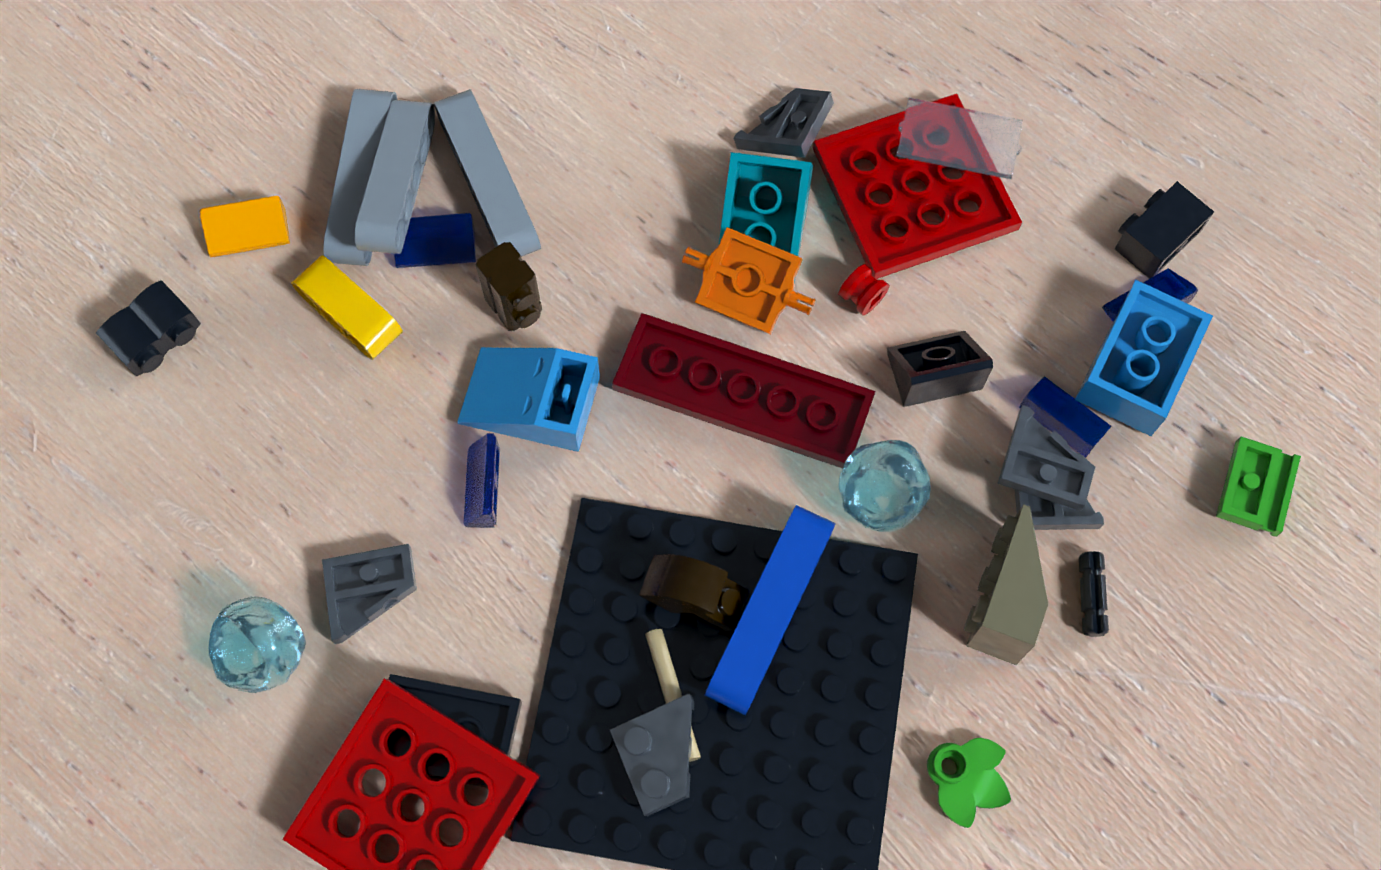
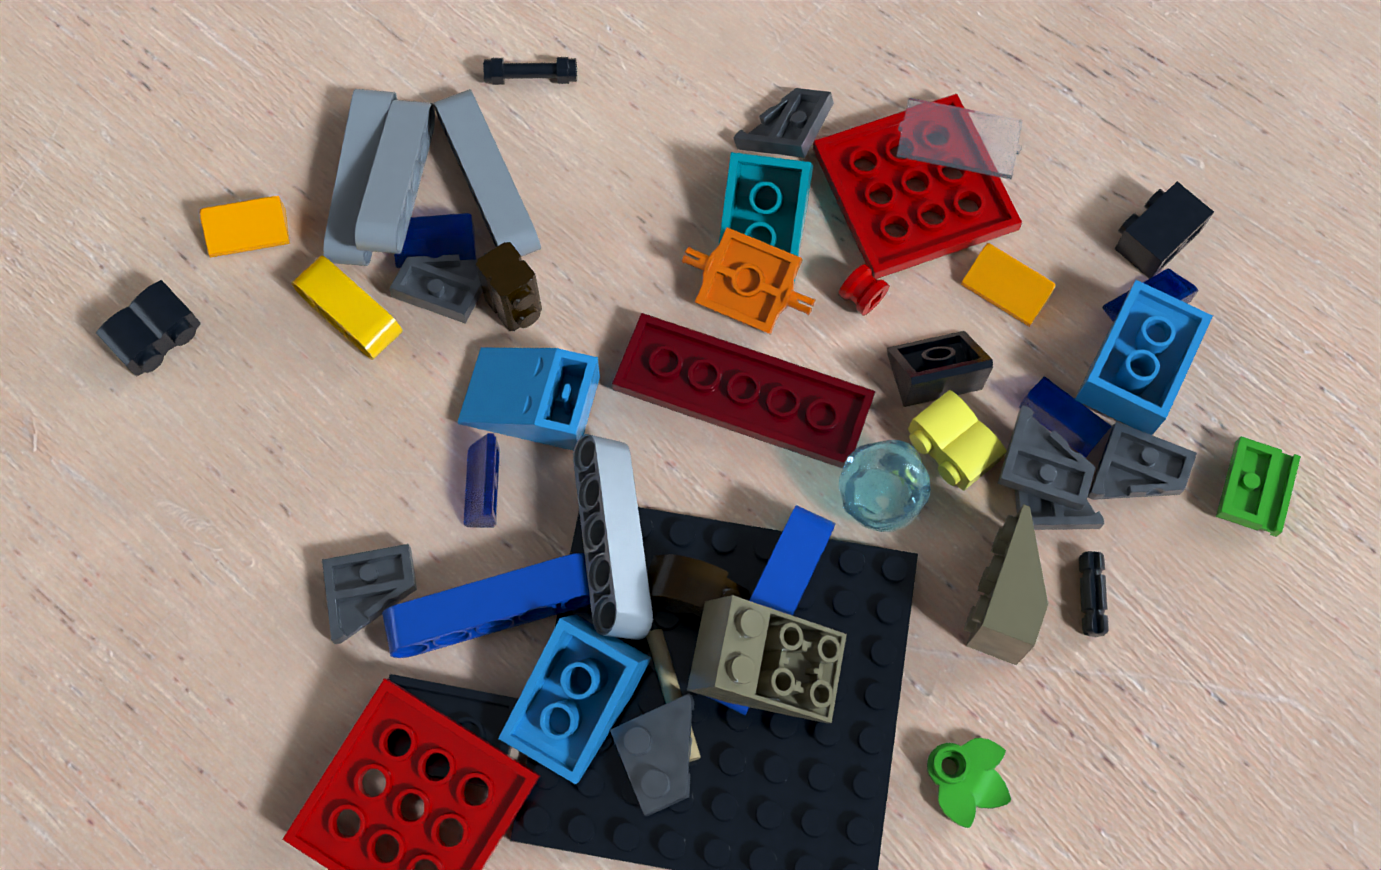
(255, 645): clear light blue piece -> none
(439, 285): none -> flat silver wing
(487, 606): none -> blue beam
(497, 71): none -> black bar
(573, 697): none -> dark azure slope
(612, 538): none -> light grey beam
(766, 660): none -> dark tan slope
(956, 440): none -> light yellow brick
(1008, 284): none -> light orange slope
(1140, 466): none -> flat silver wing

